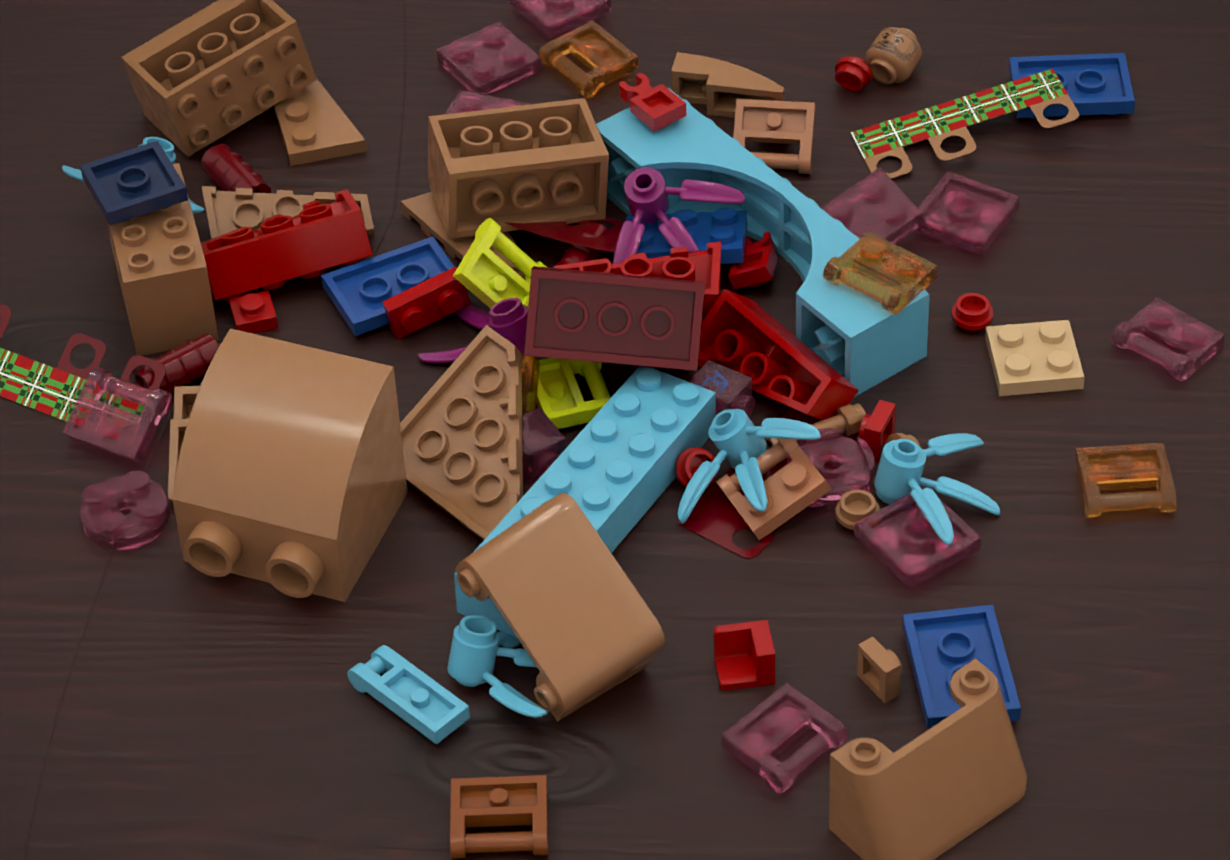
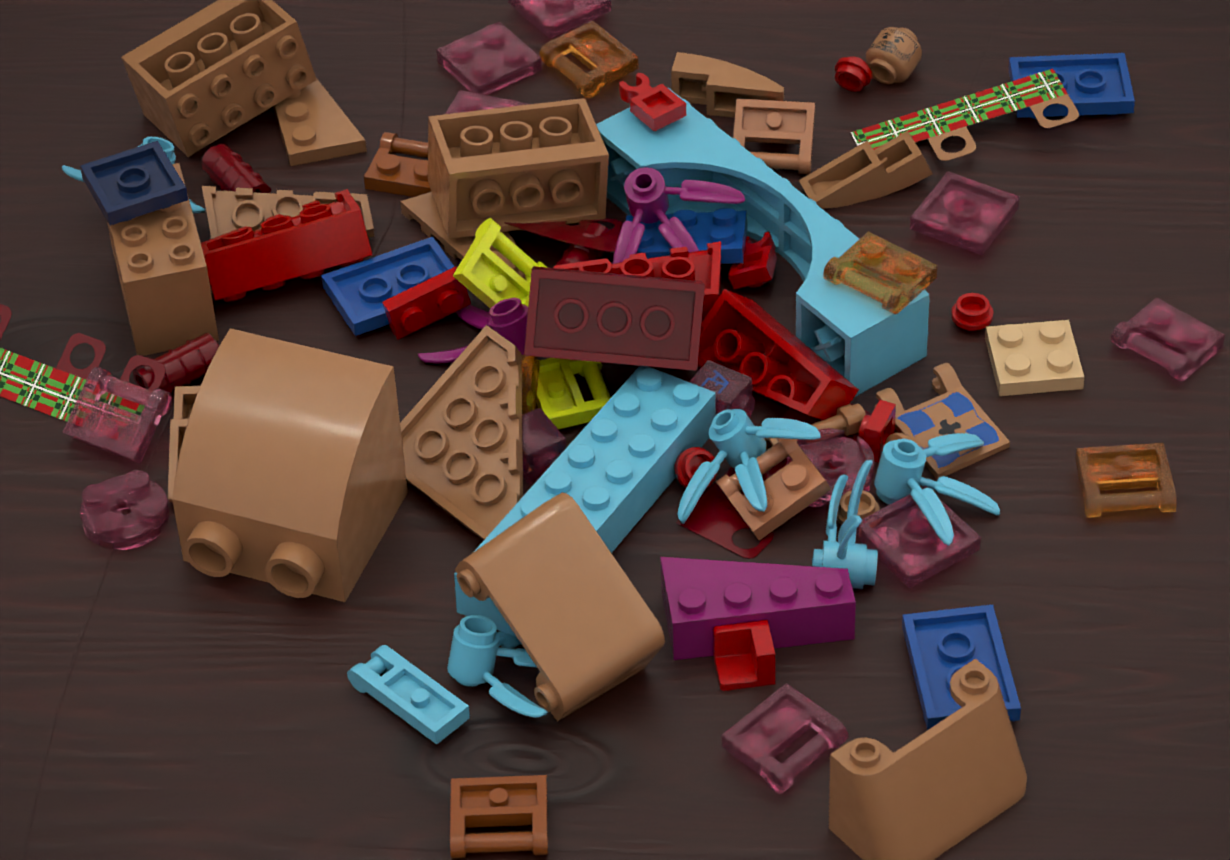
(253, 312): red plate -> none
(398, 173): none -> dark orange plate
(798, 601): none -> magenta wedge
(846, 553): none -> medium azure plant
(867, 173): none -> medium nougat slope
(877, 208): clear pink plate -> none
(879, 669): medium nougat plate -> none
(947, 414): none -> medium nougat flag

